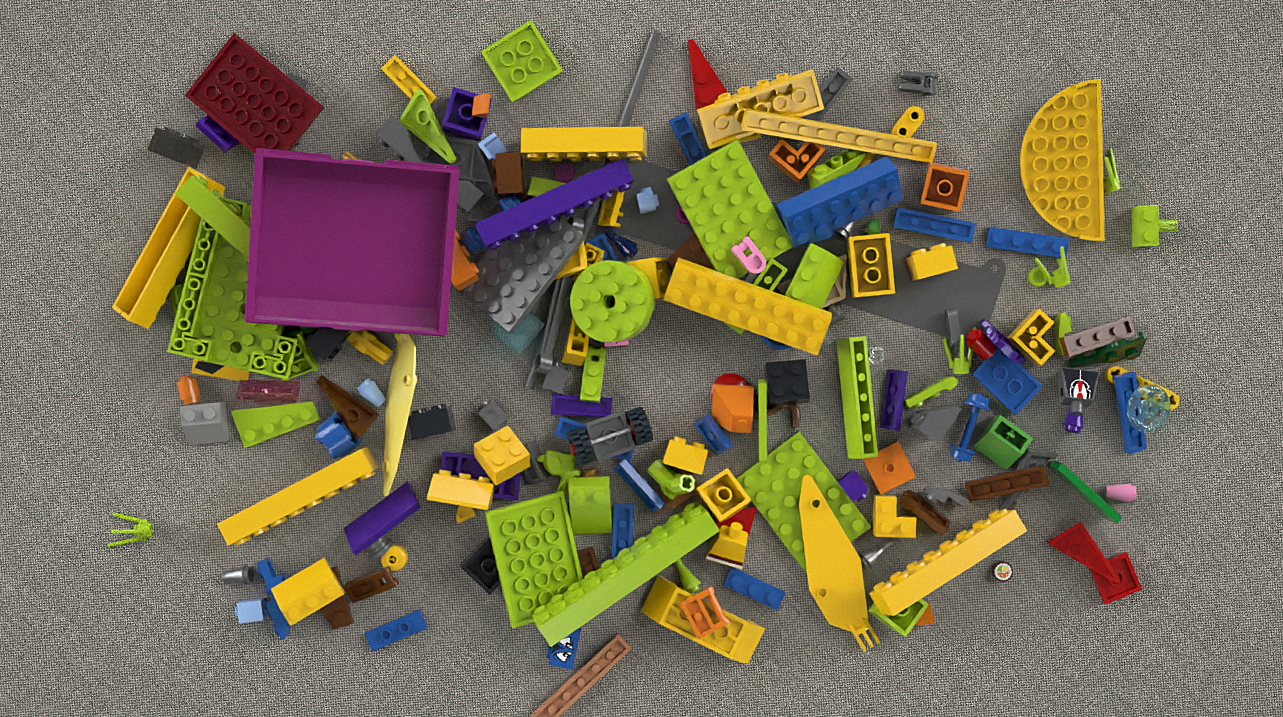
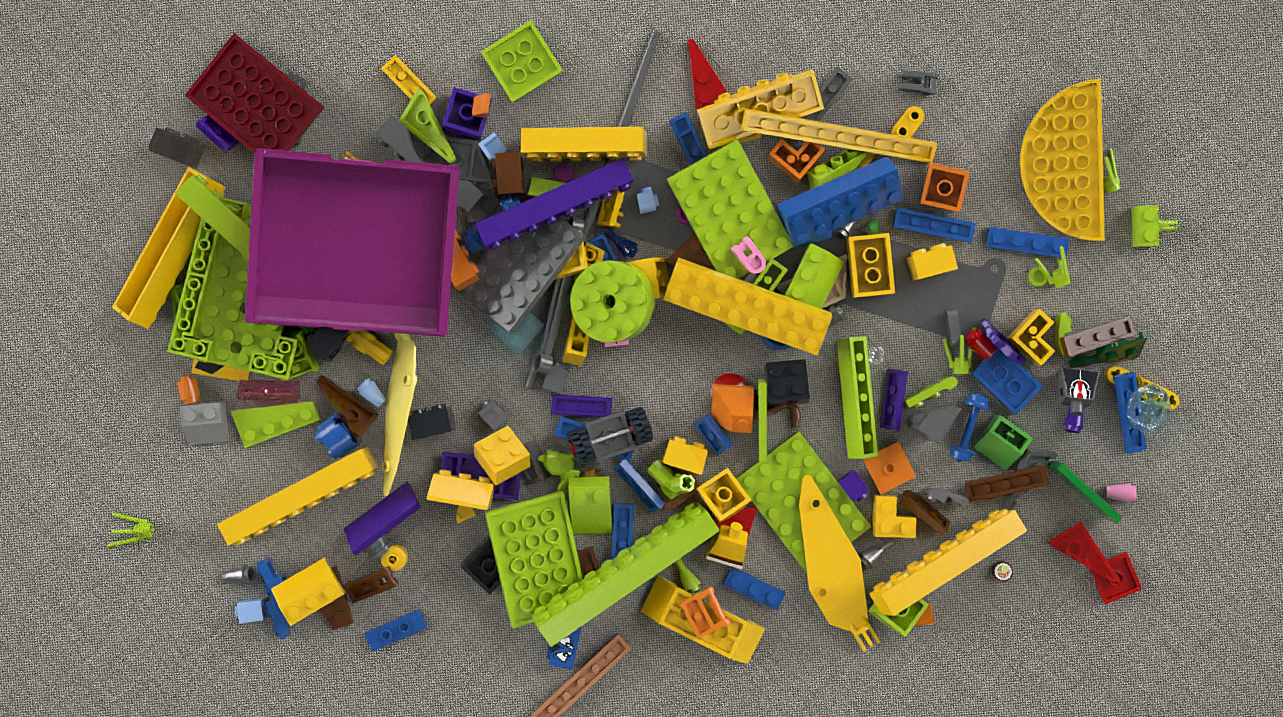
(593, 375): lime plate -> none

